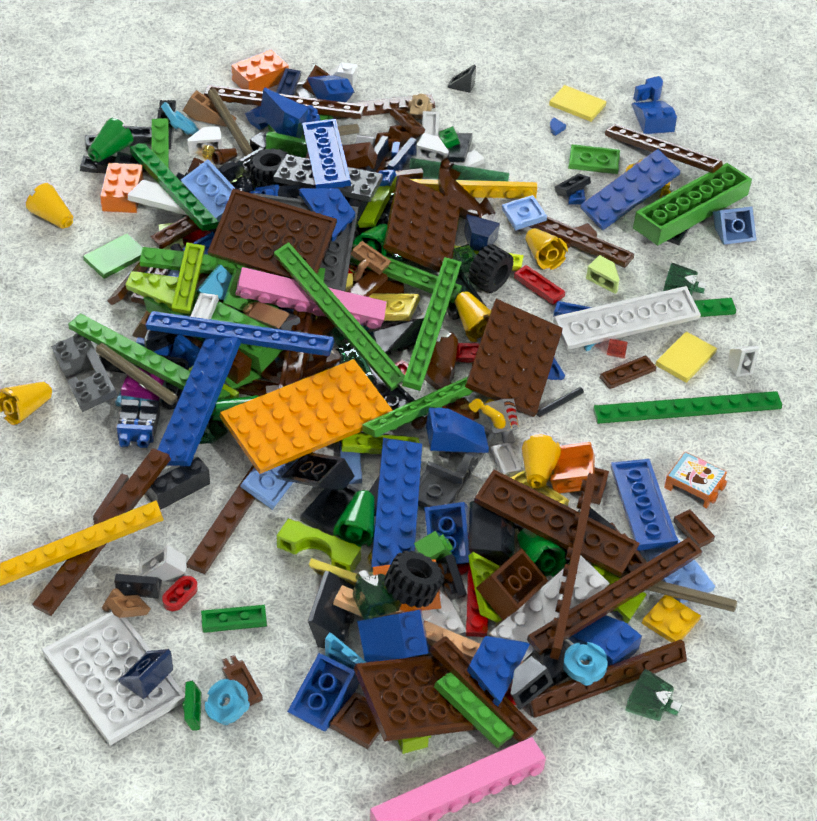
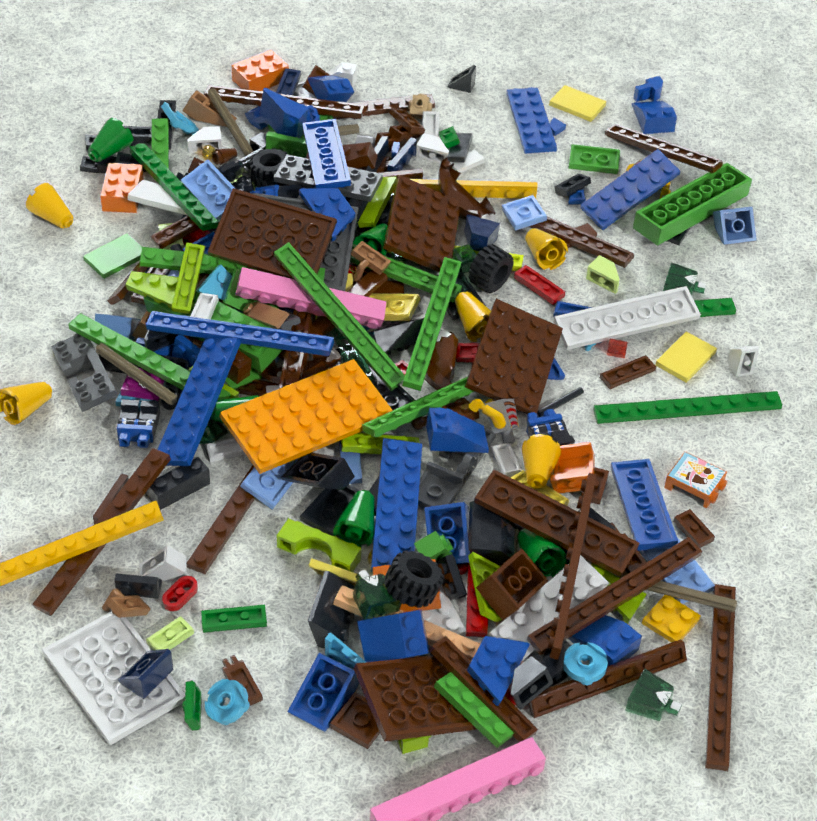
(119, 324): none -> medium blue slope
(170, 635): none -> yellowish green plate
(223, 449): none -> white tile
(388, 177): blue tile -> none
(431, 170): clear green plate -> none
(531, 120): none -> plate
(551, 425): none -> hips
(720, 684): none -> reddish brown plate

